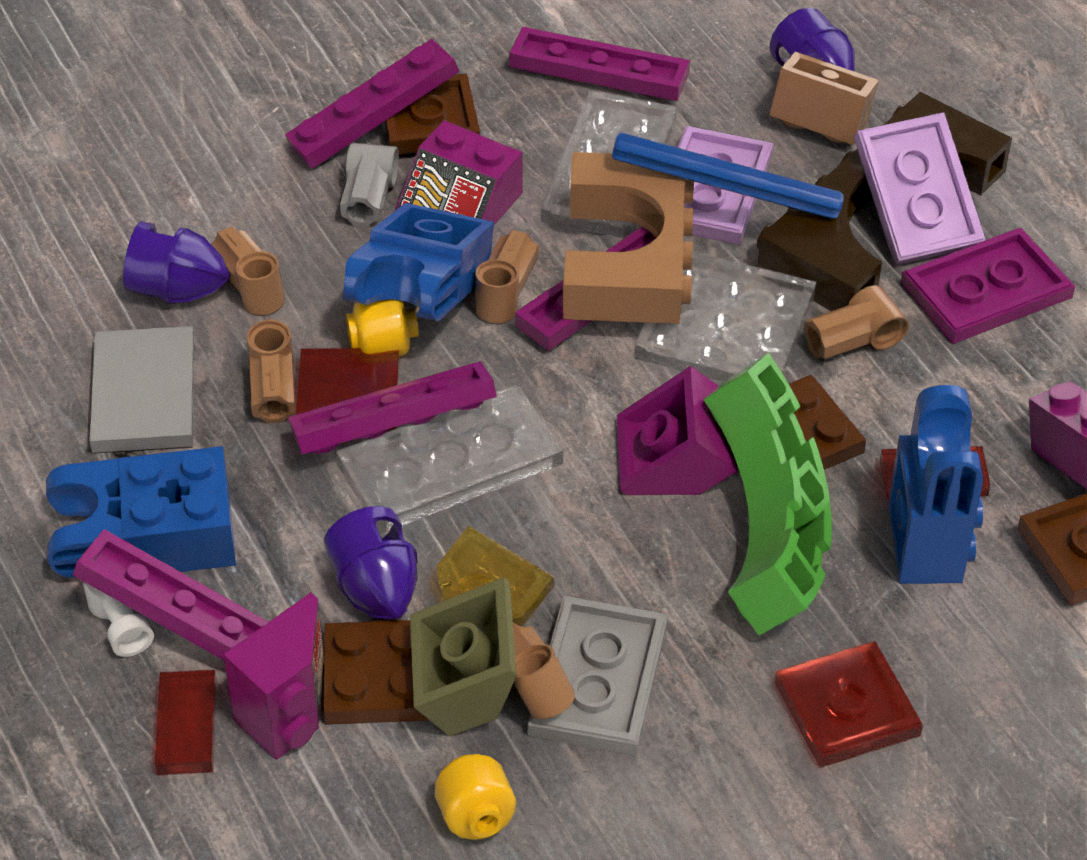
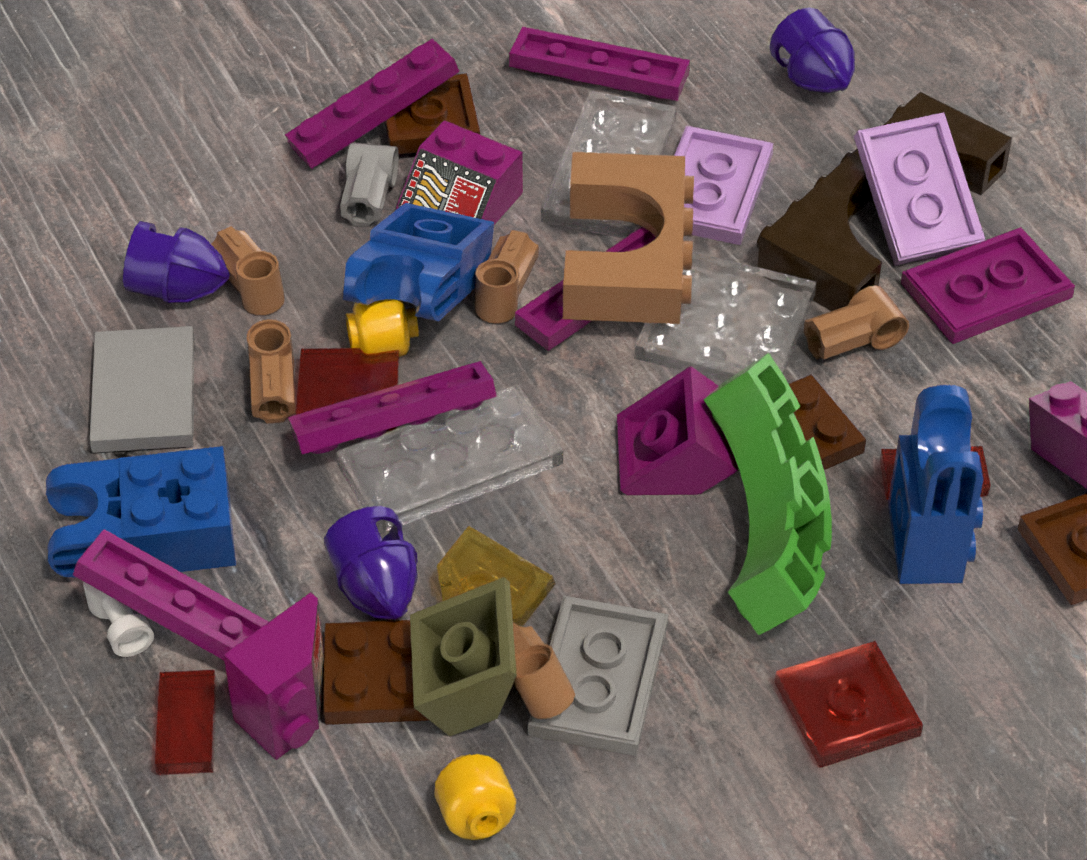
(727, 175): blue axle -> none
(823, 98): medium nougat brick -> none

